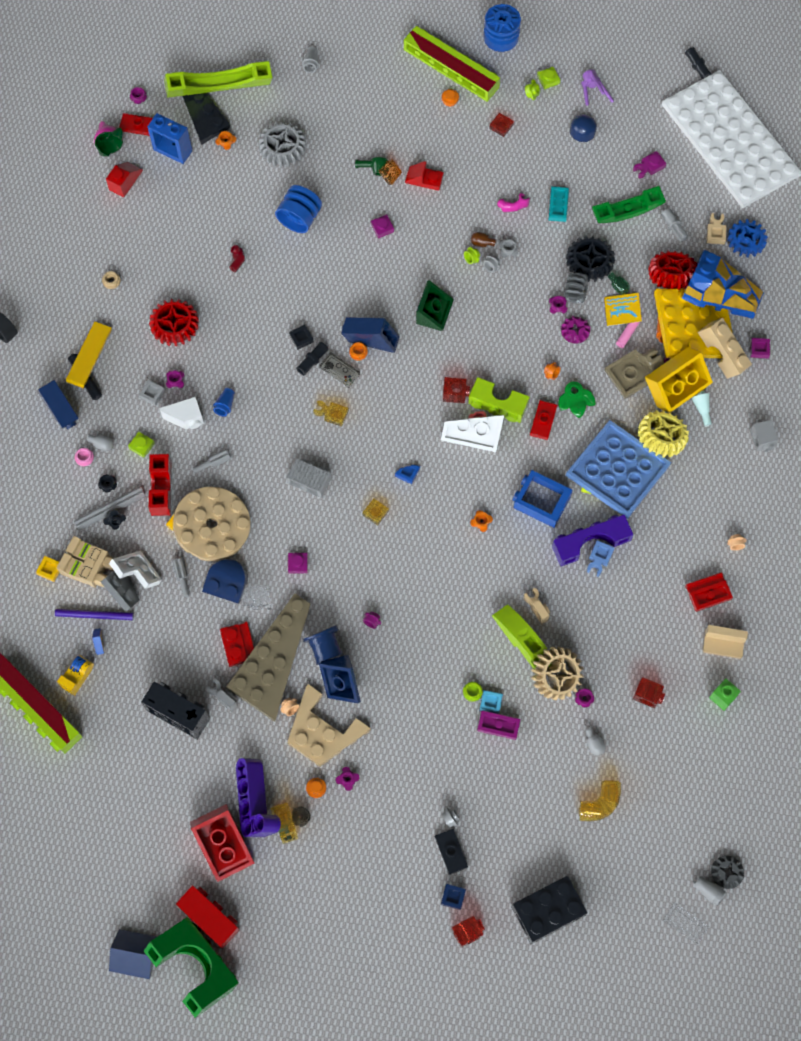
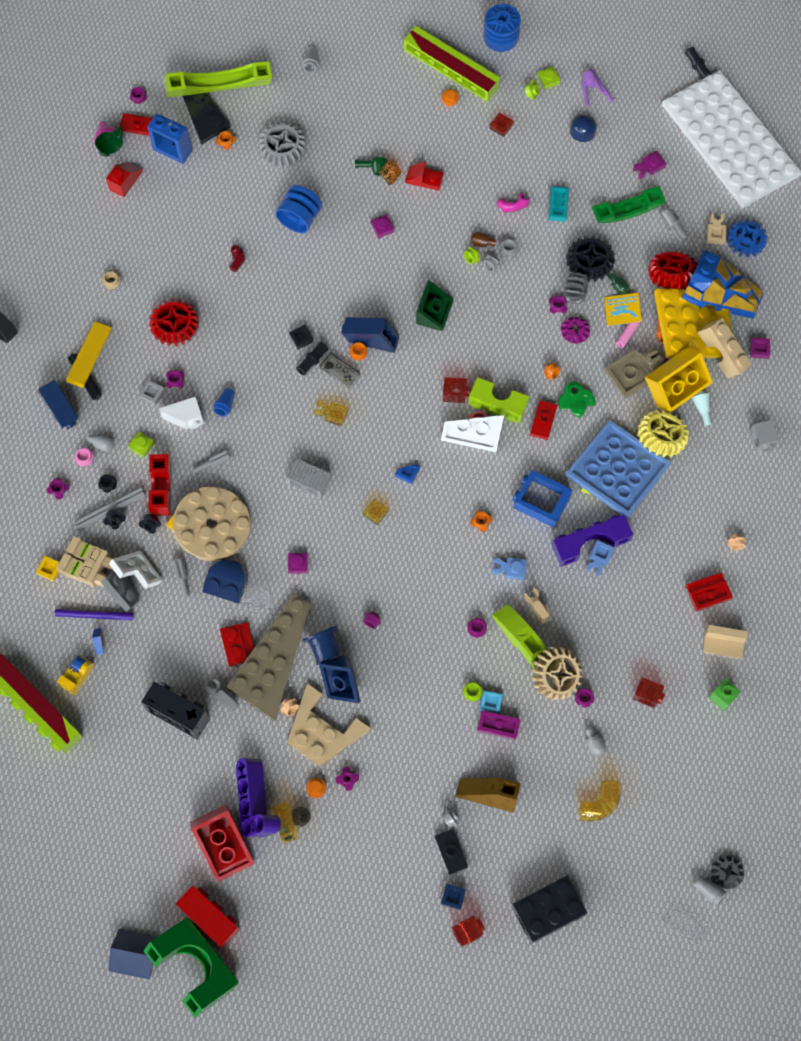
(54, 485): none -> magenta plate
(150, 523): none -> black plate
(477, 628): none -> magenta plate
(490, 791): none -> pearl gold slope
(514, 568): none -> medium blue plate

